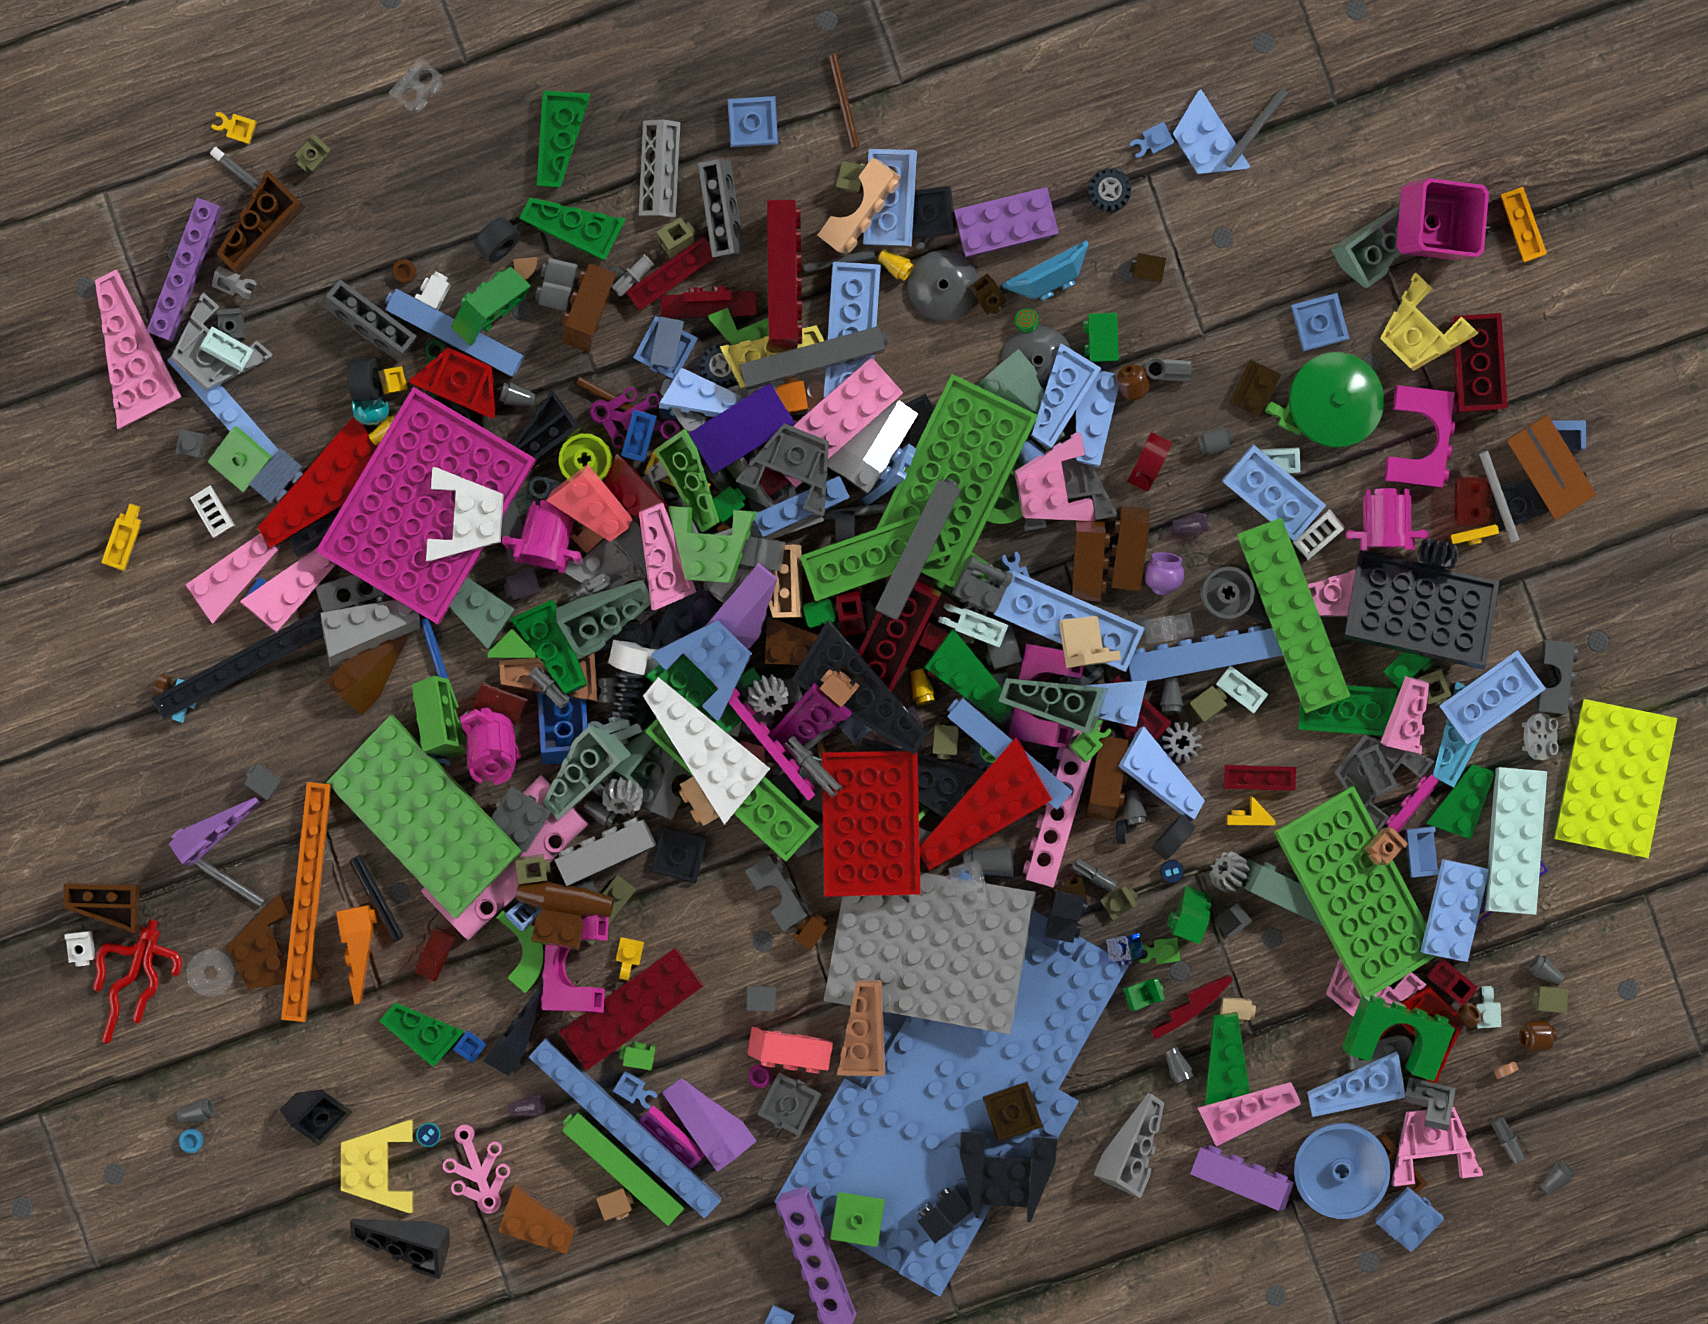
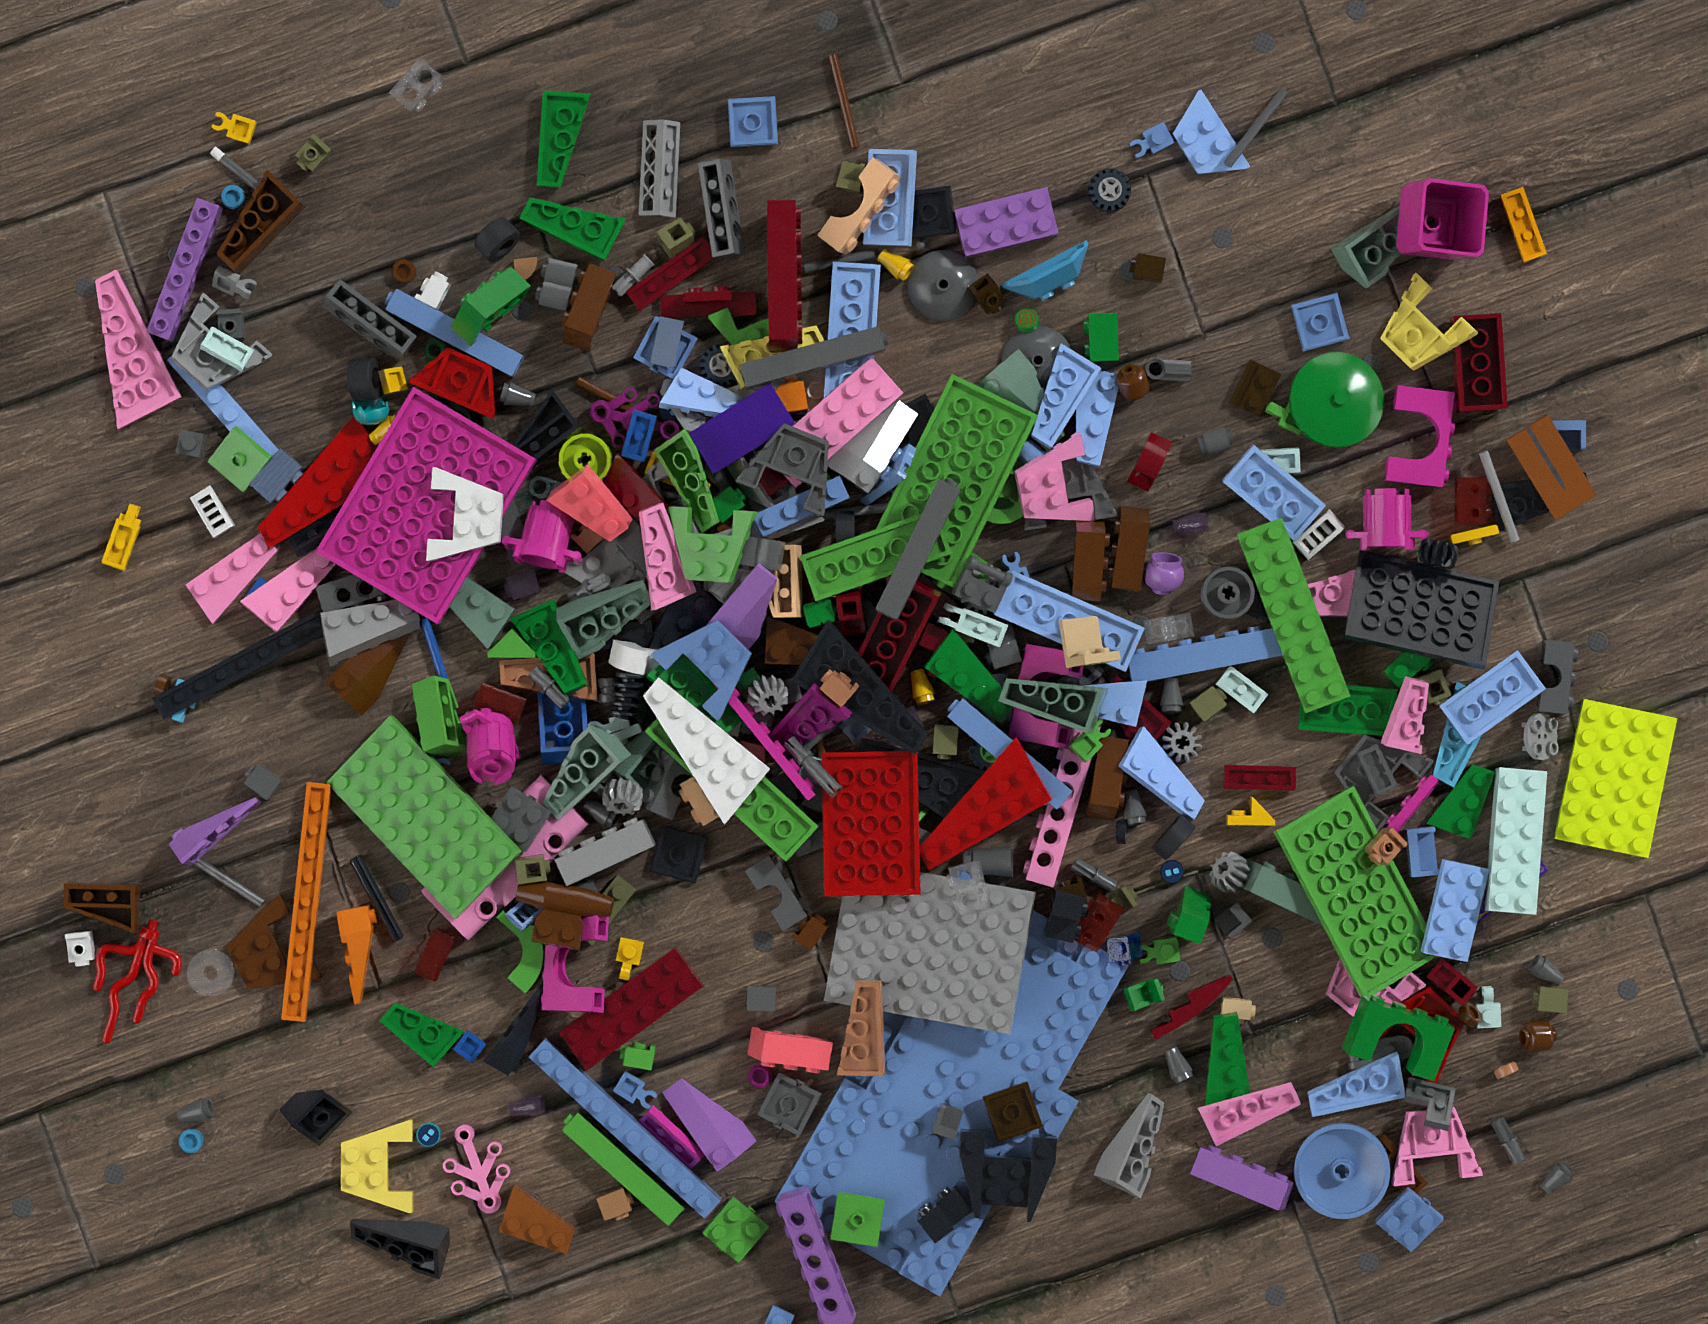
(233, 197): none -> dark azure tile
(735, 1229): none -> bright green plate
(947, 1121): none -> dark grey panel
(1098, 922): none -> clear red brick

